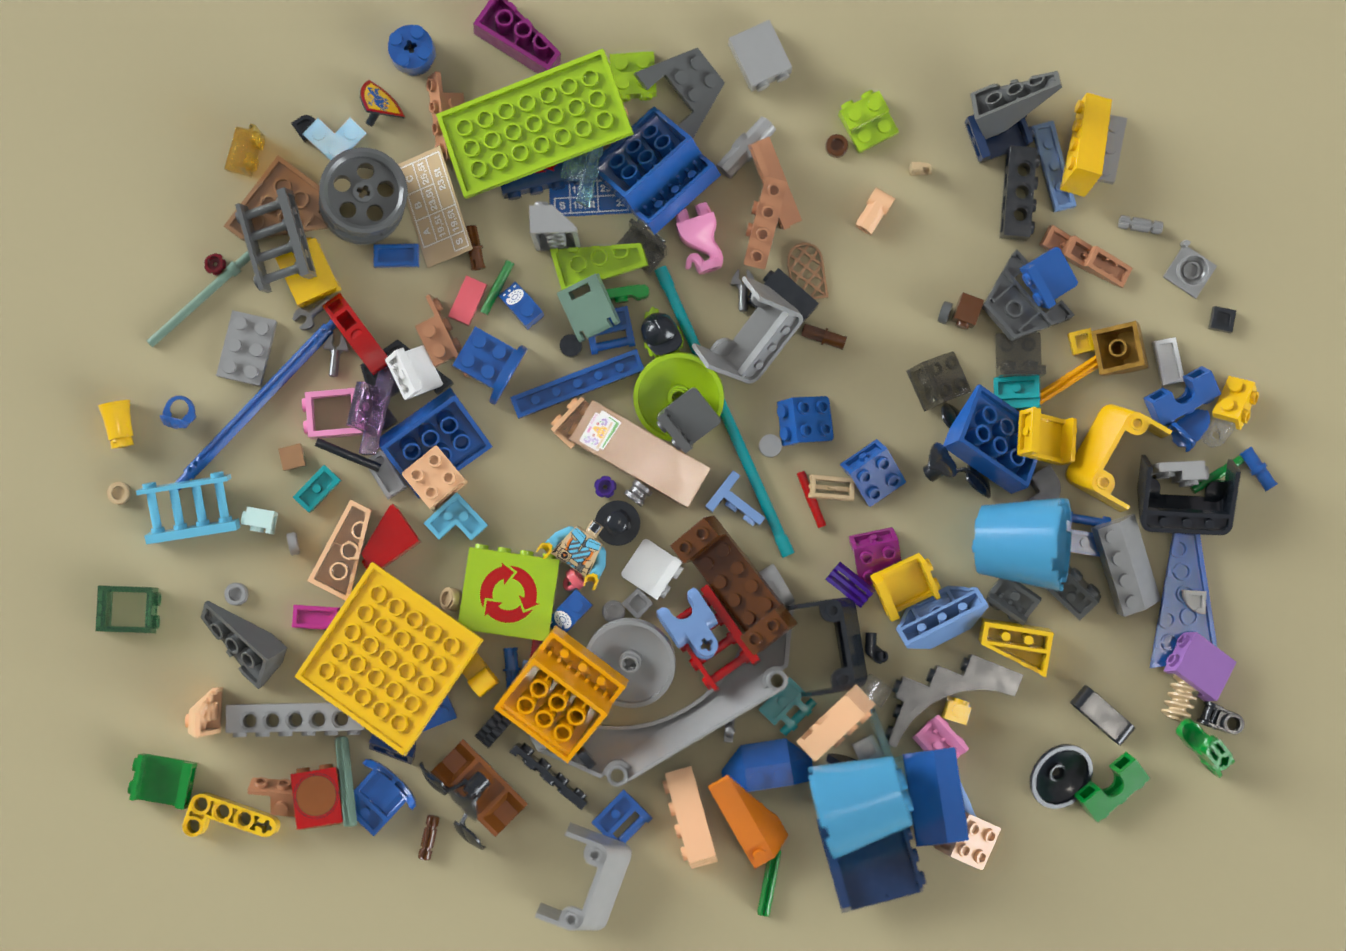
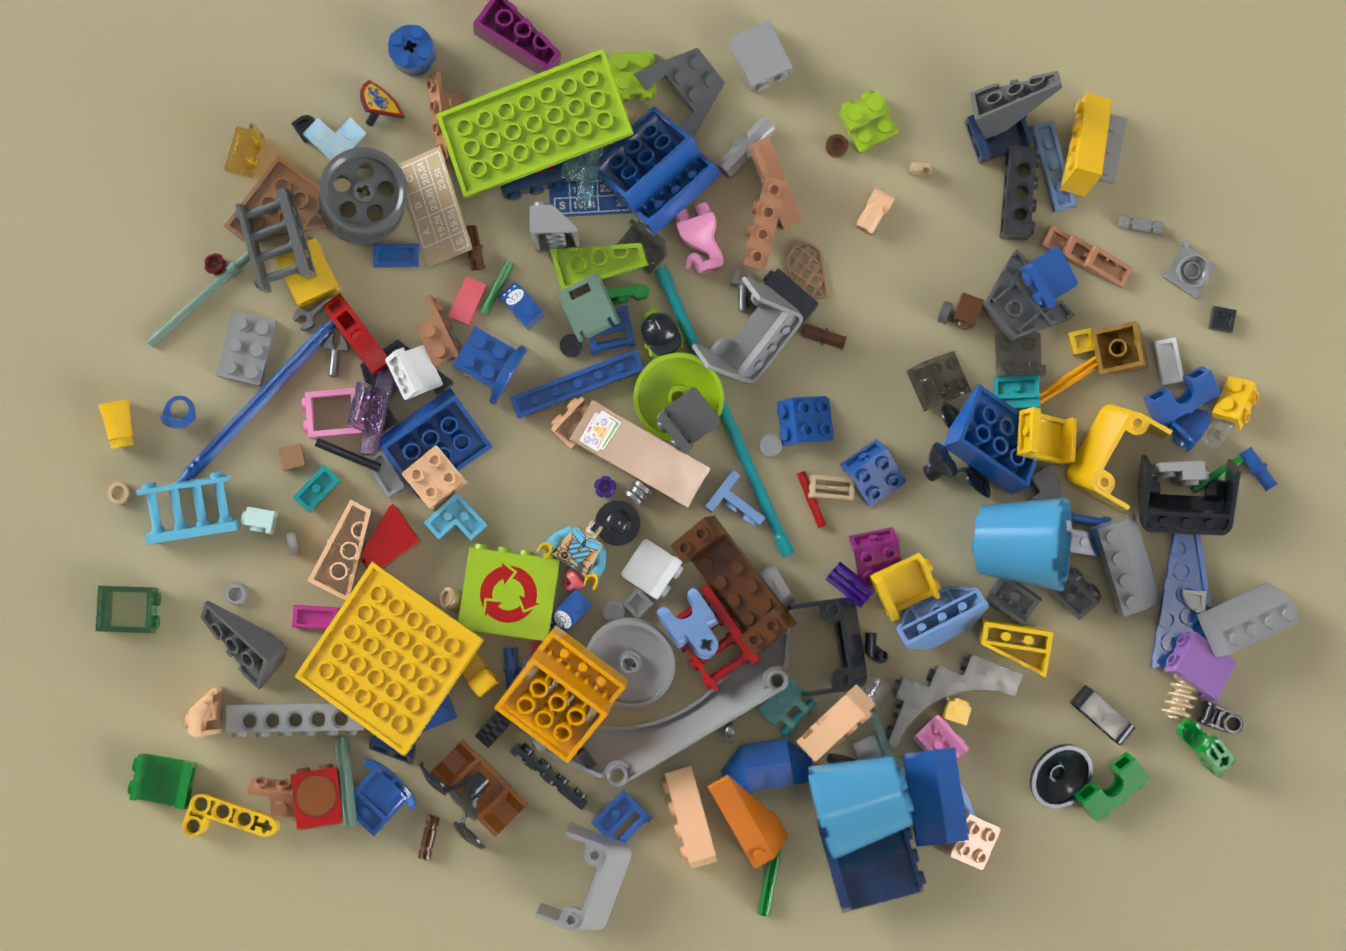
(1247, 619): none -> light grey slope

